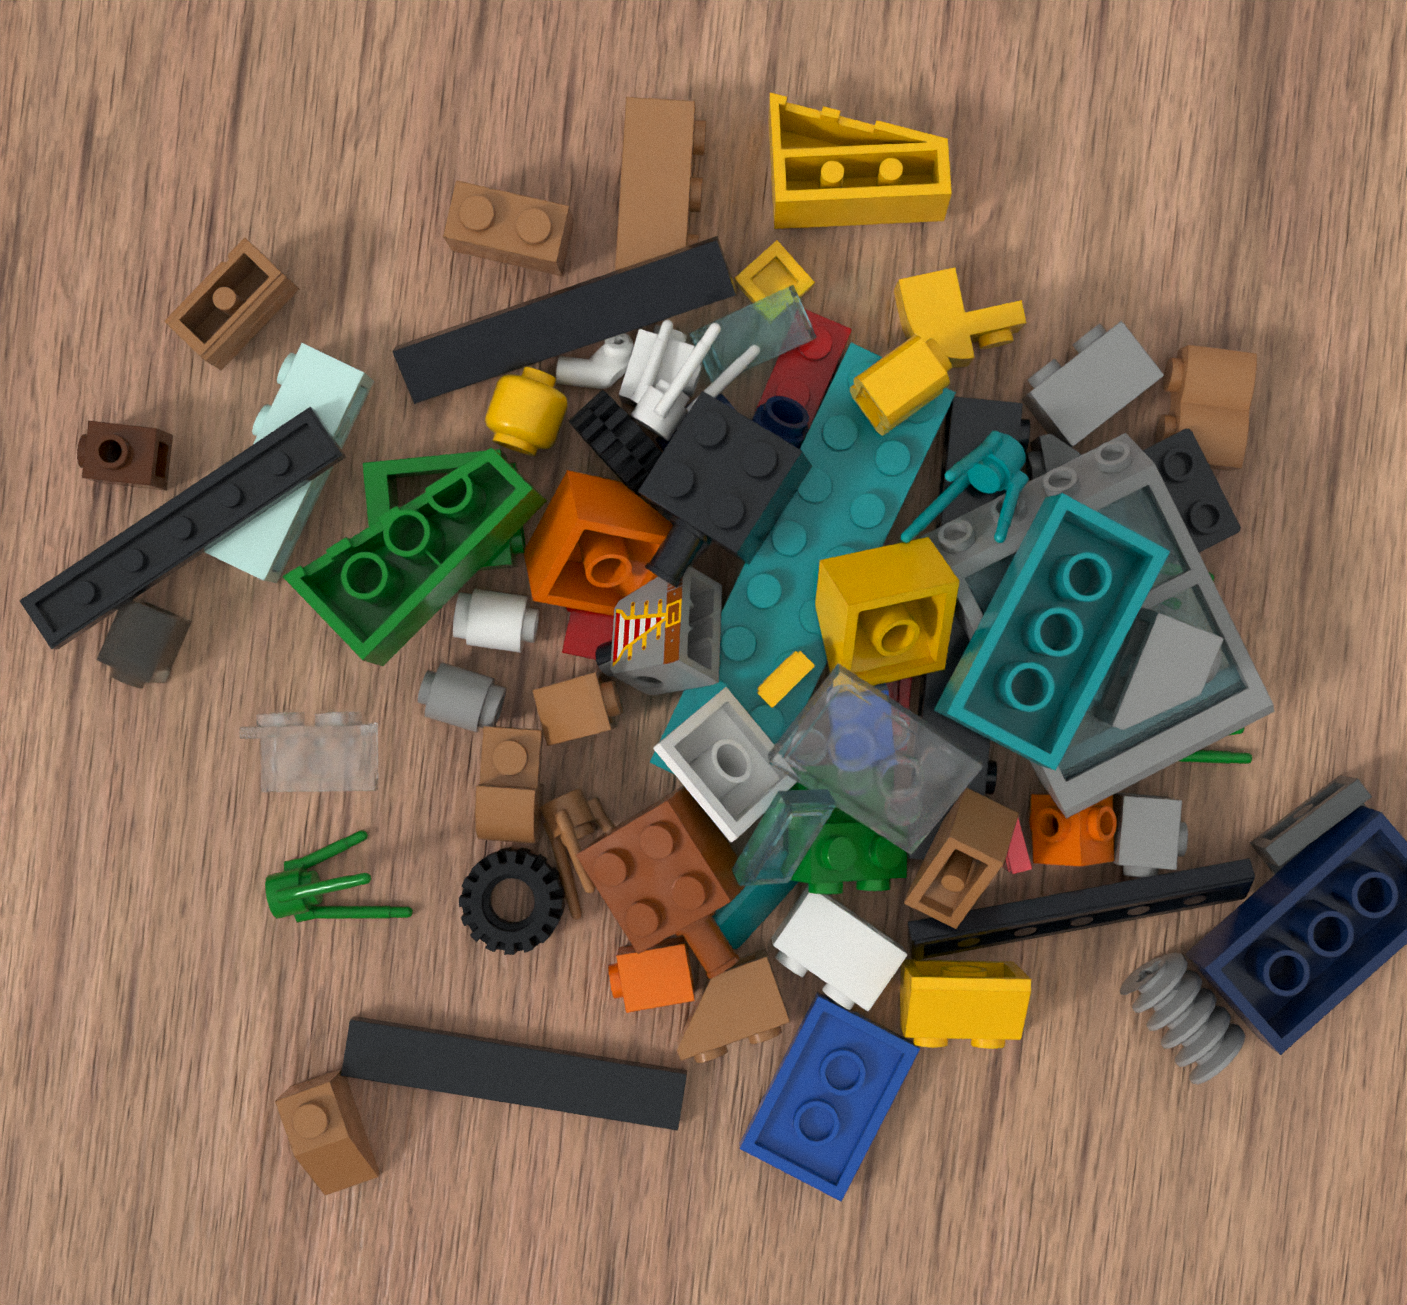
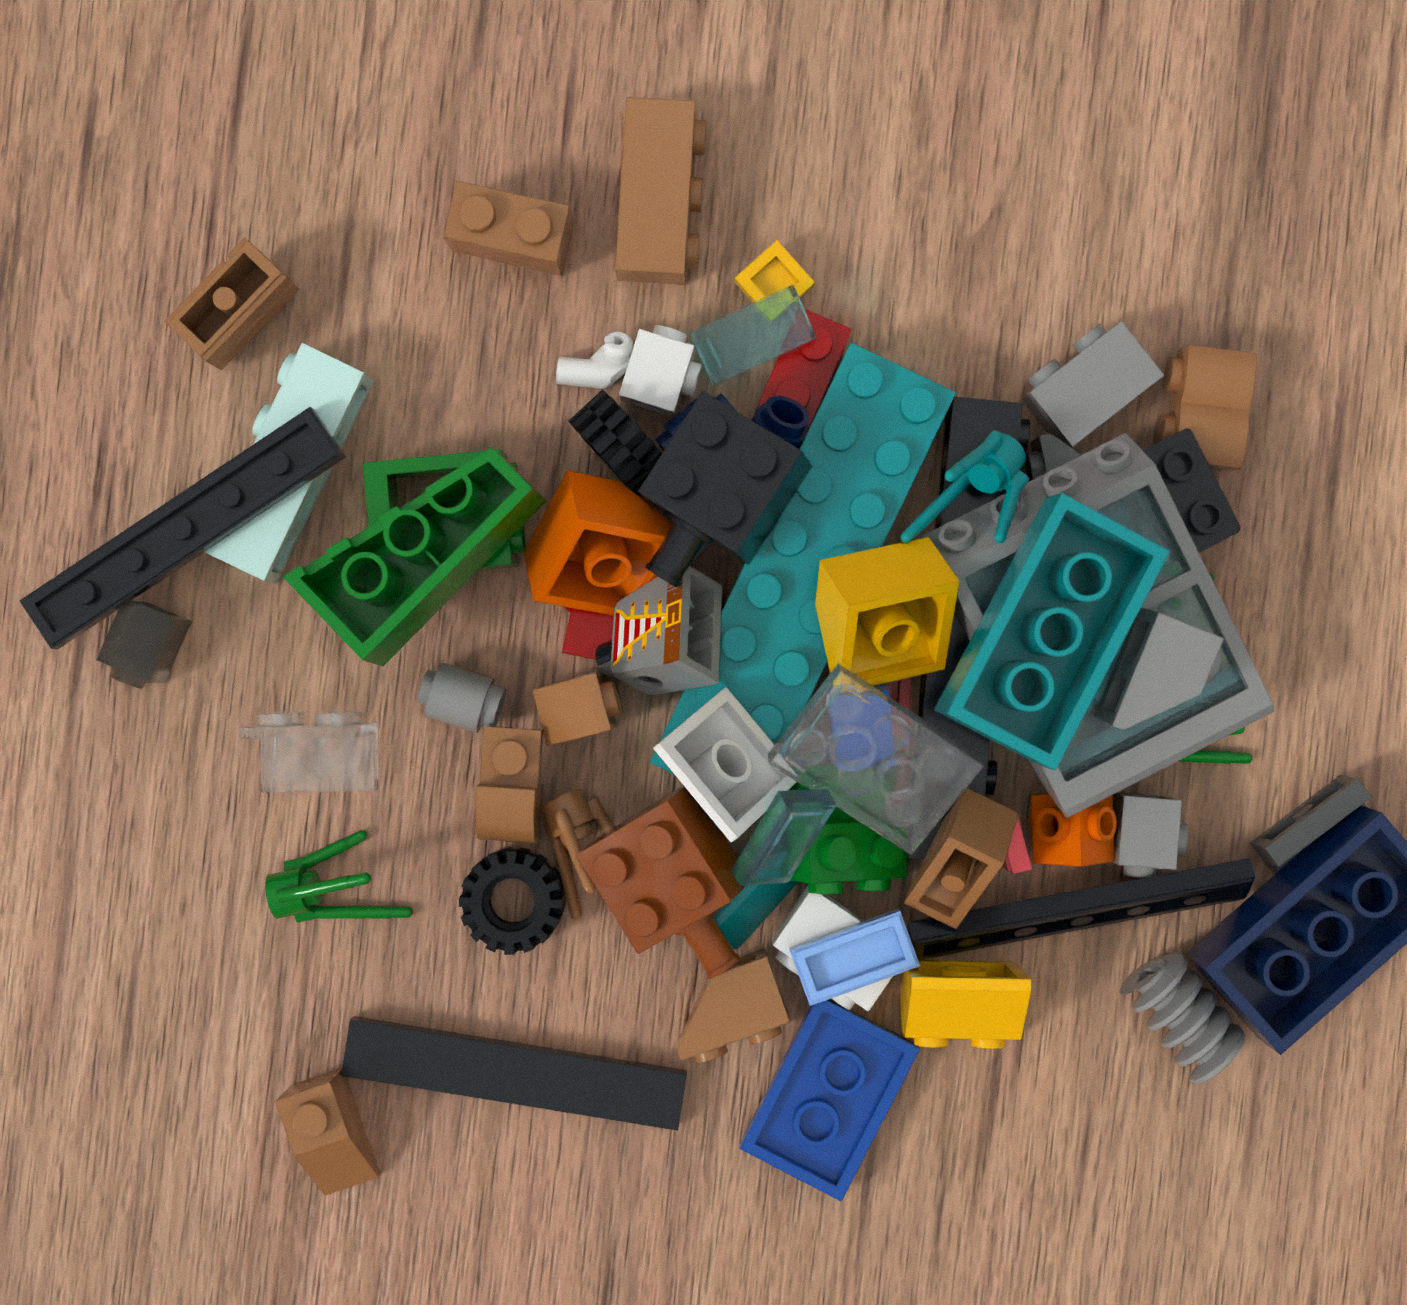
(125, 455): reddish brown brick -> none
(495, 620): white brick -> none
(526, 411): yellow head -> none
(565, 320): black tile -> none
(654, 976): orange brick -> none
(662, 407): white plant -> none
(784, 678): yellow tile -> none
(852, 171): yellow wedge -> none
(854, 957): none -> light blue tile
(901, 383): yellow brick -> none
(934, 309): yellow brick -> none

